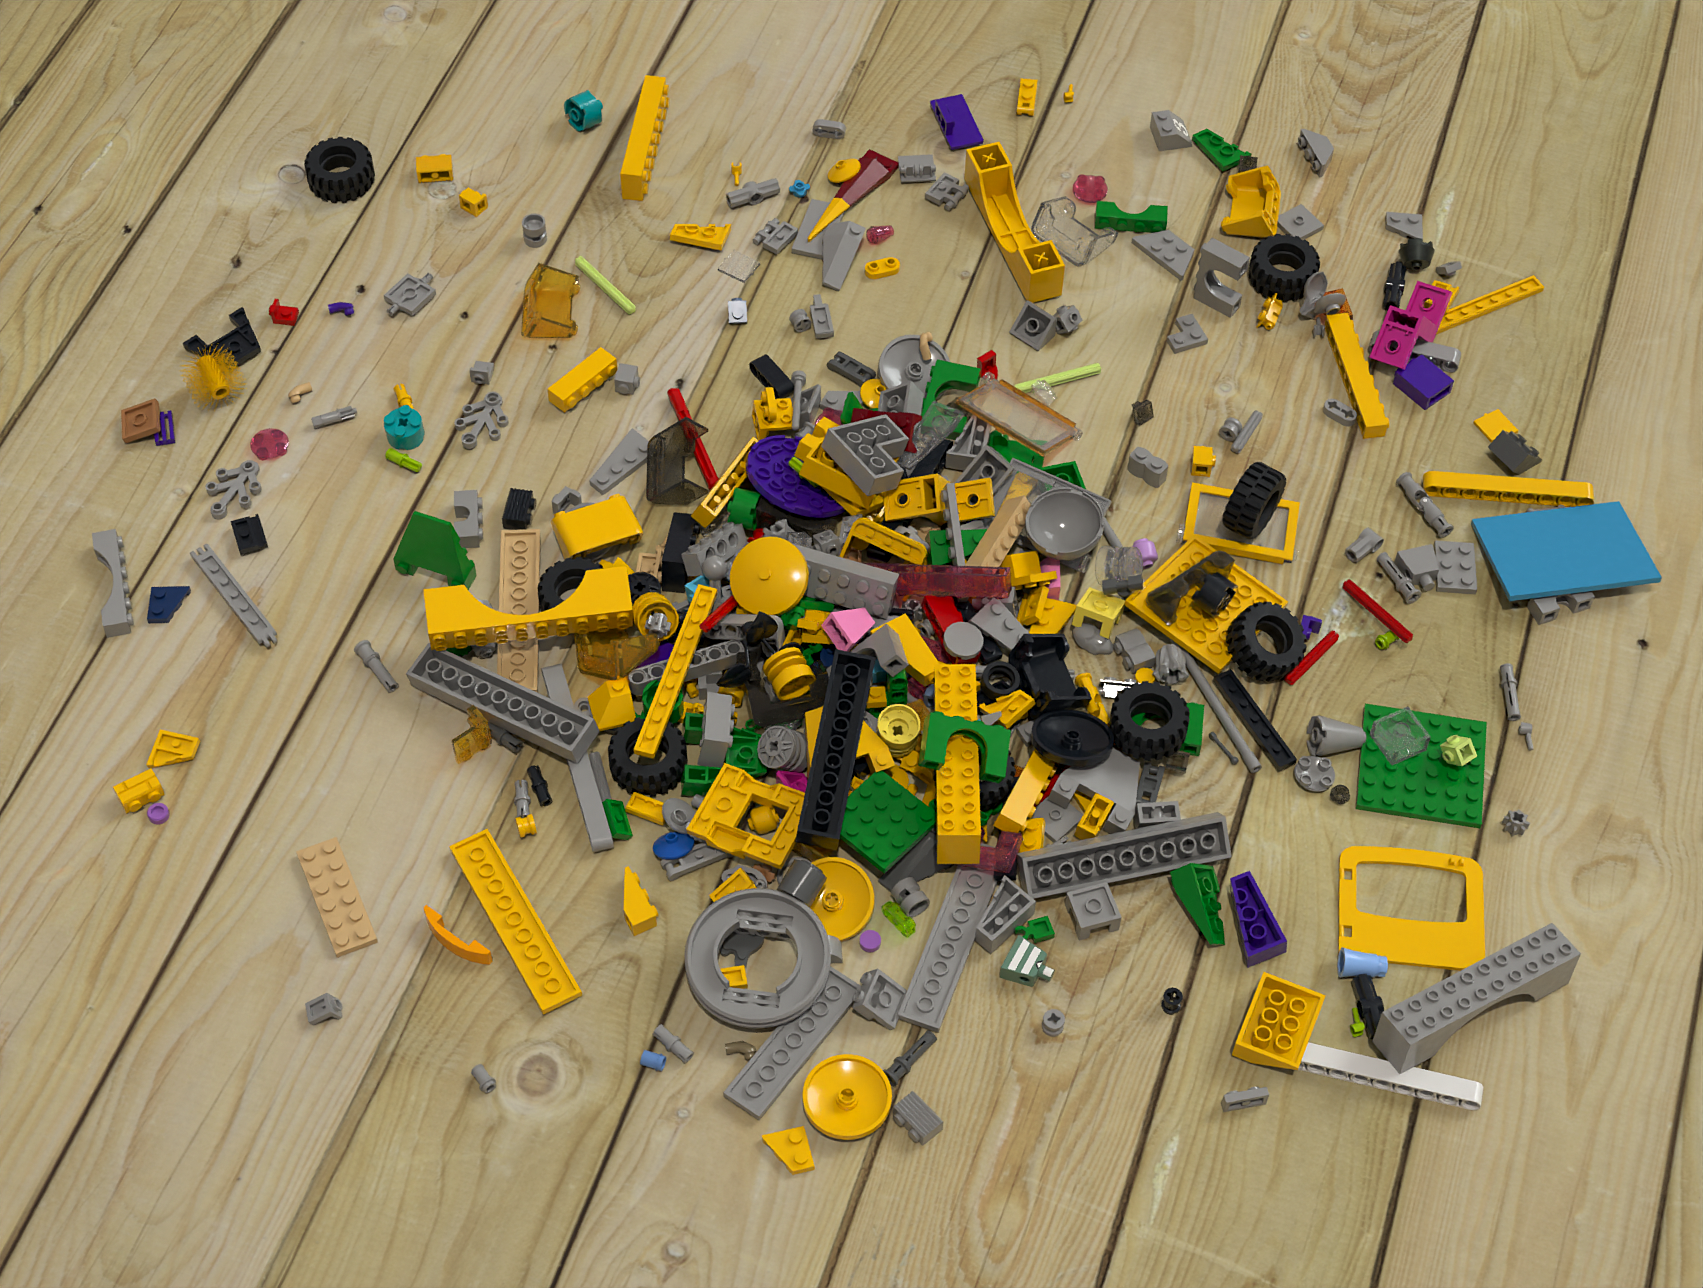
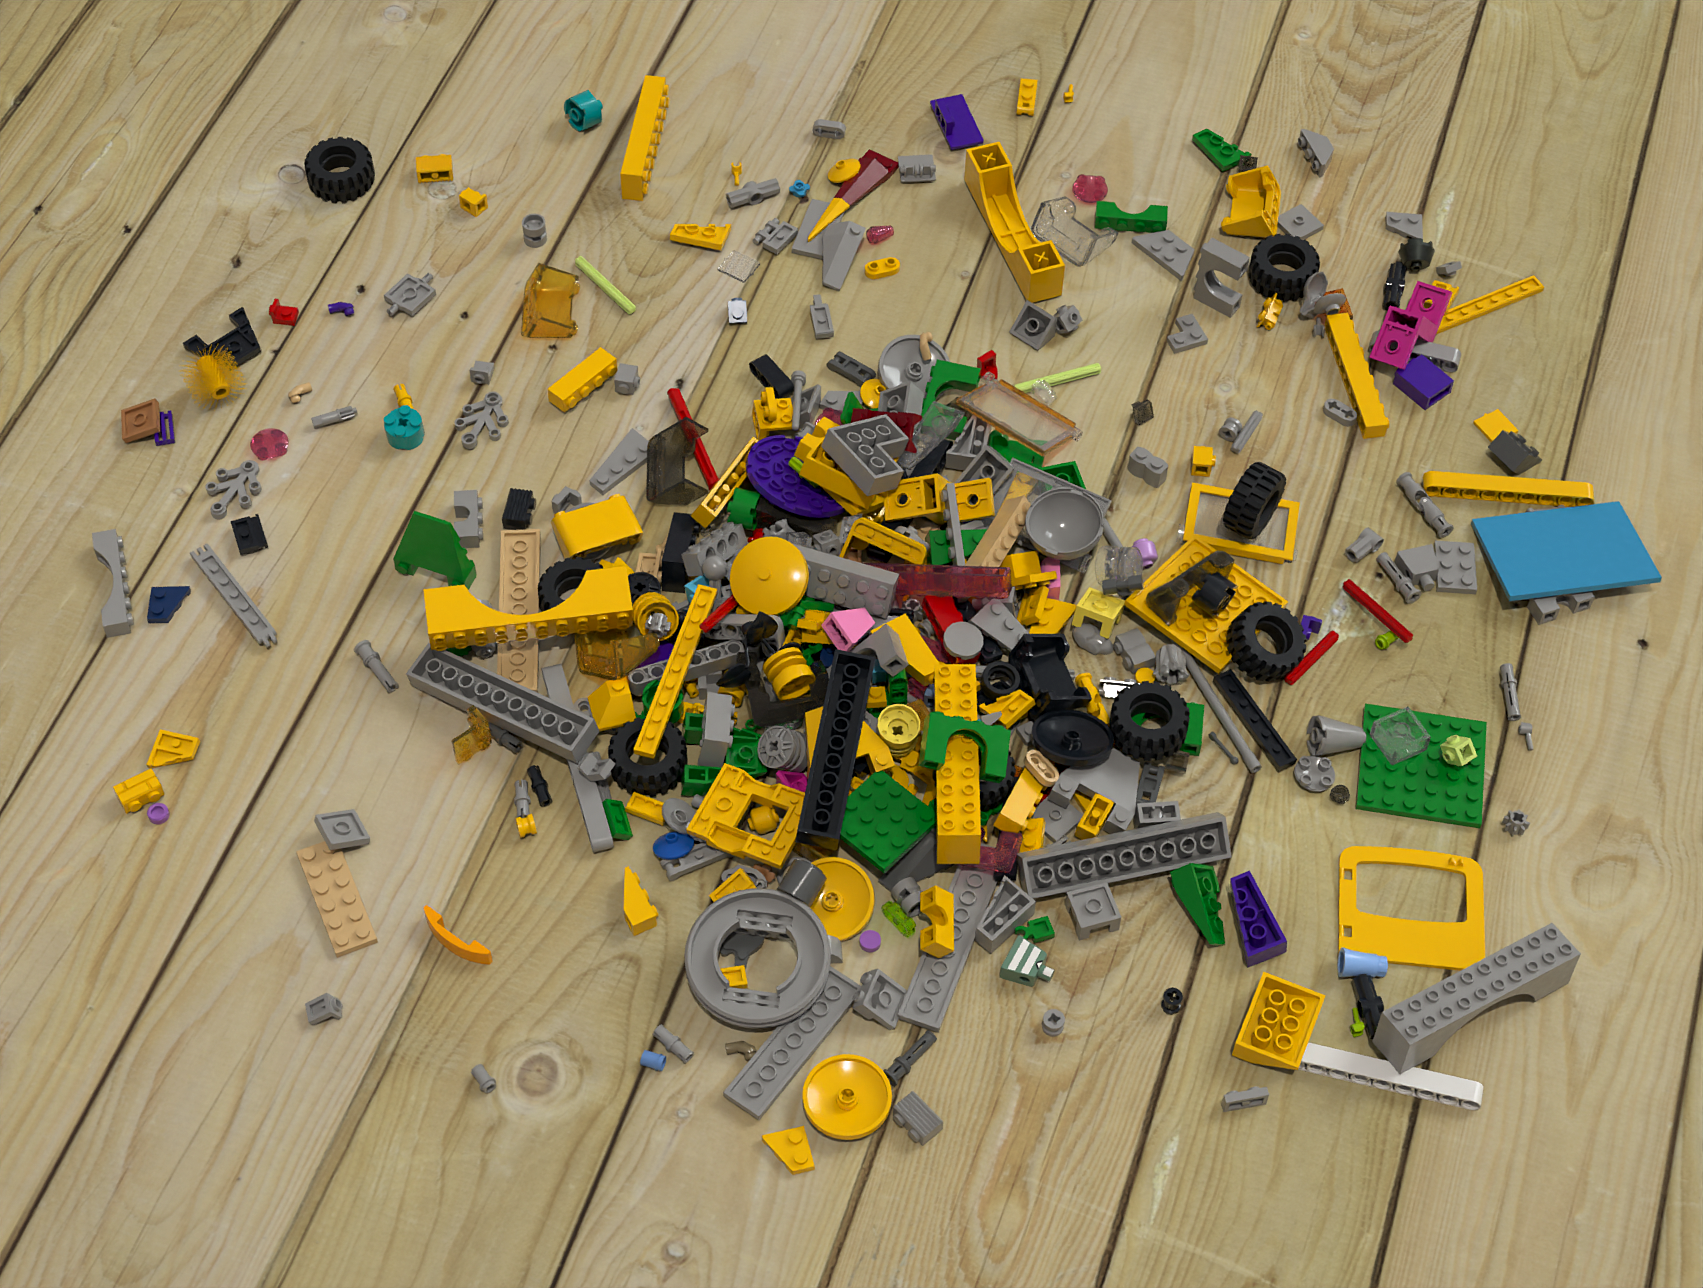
(342, 829): none -> light grey plate
(403, 460): lime axle -> none
(515, 921): yellow plate -> none
(595, 769): none -> light grey bracket
(800, 320): light grey wheel -> none
(939, 907): none -> yellow arch
(943, 187): light grey plate -> none
(1041, 768): none -> tan plate
(1169, 131): light grey slope -> none

